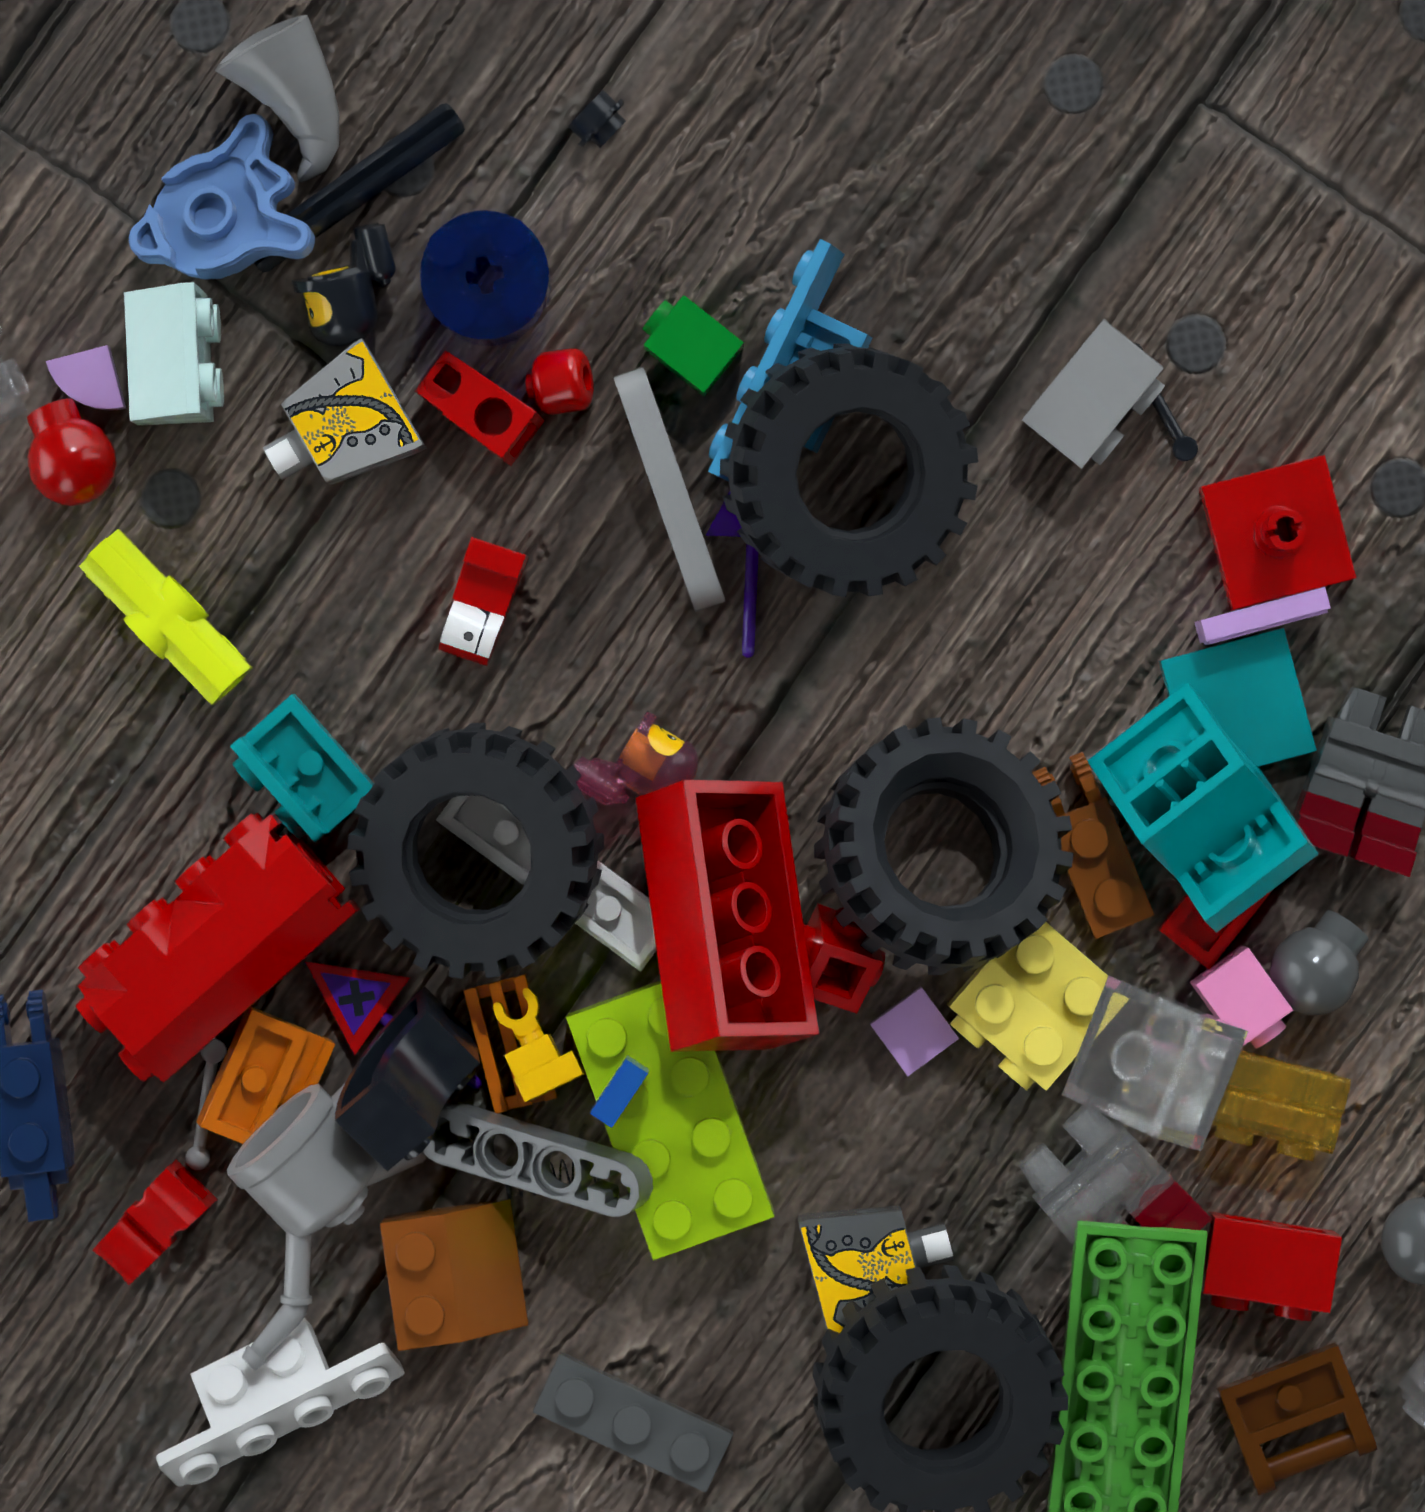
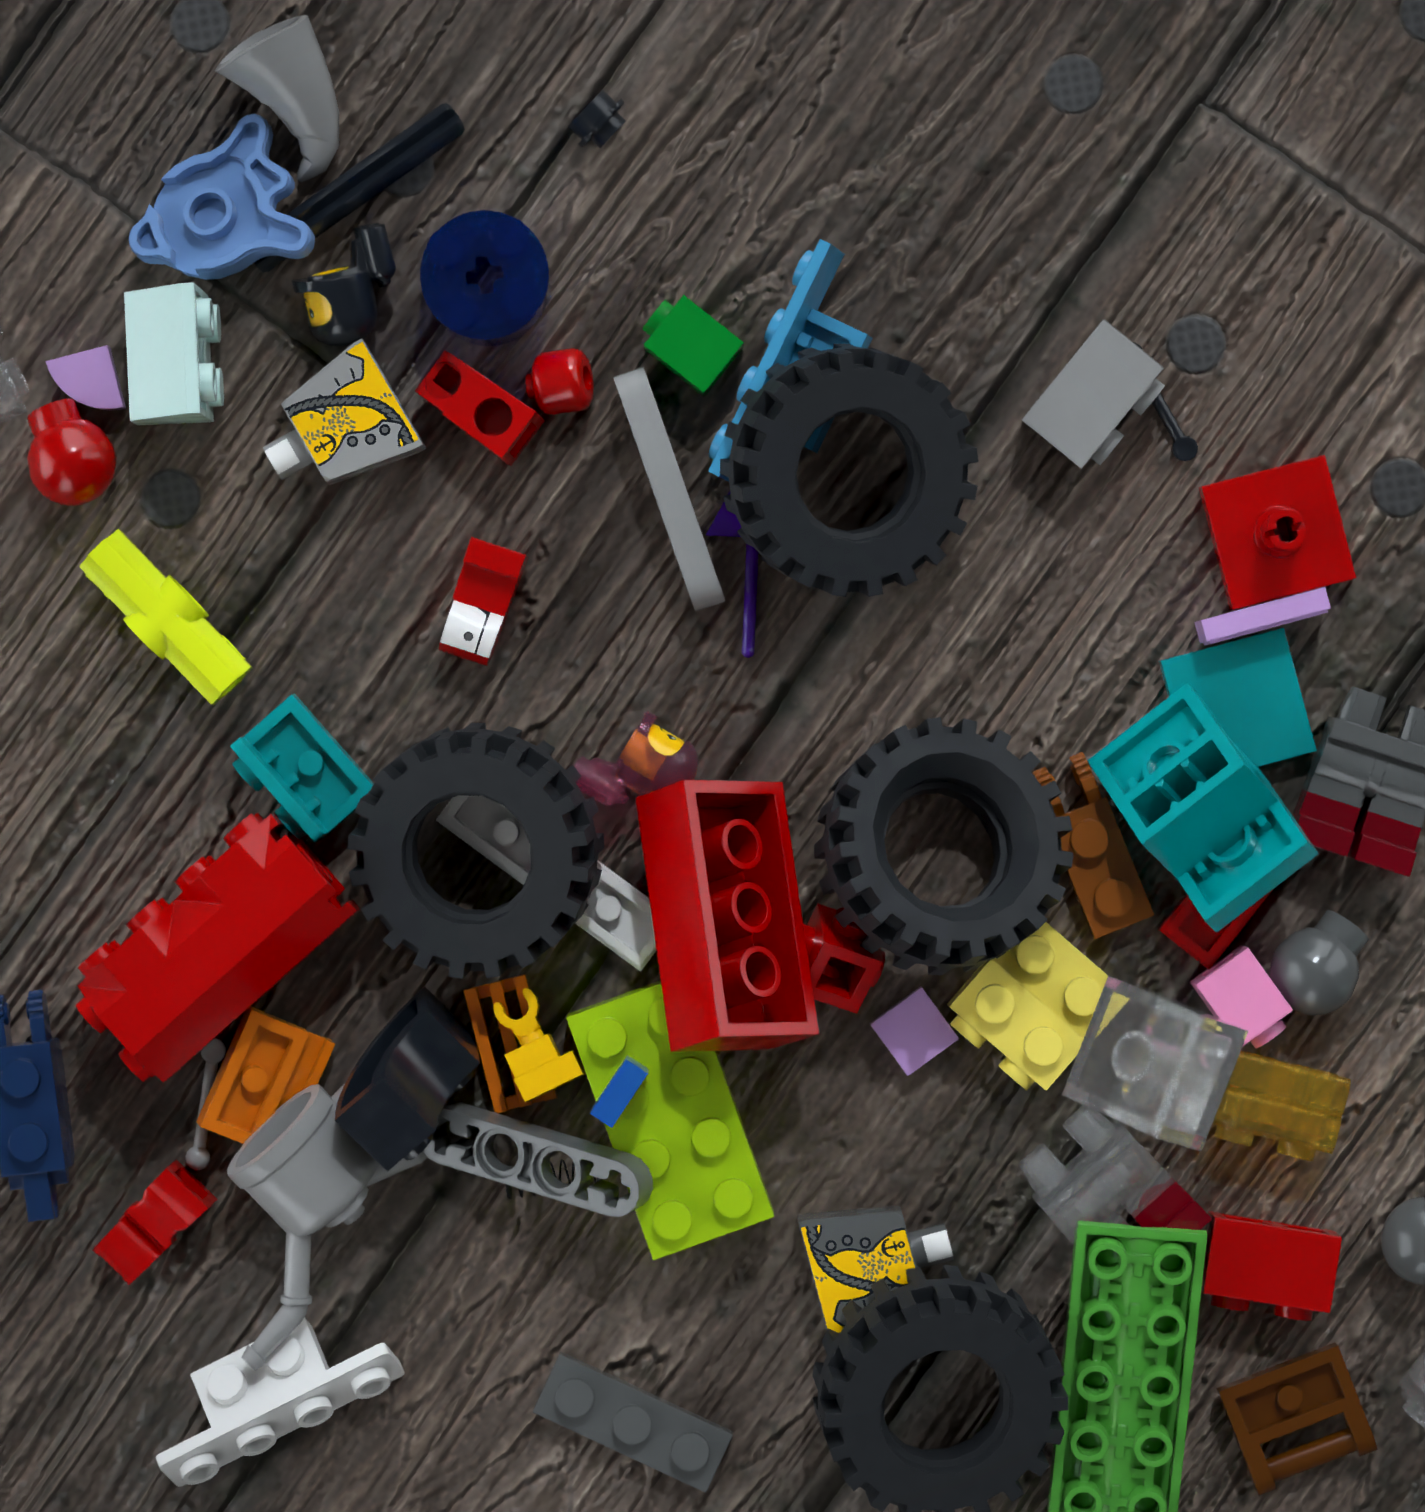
(360, 1001): piece -> none
(453, 1273): dark orange slope -> none

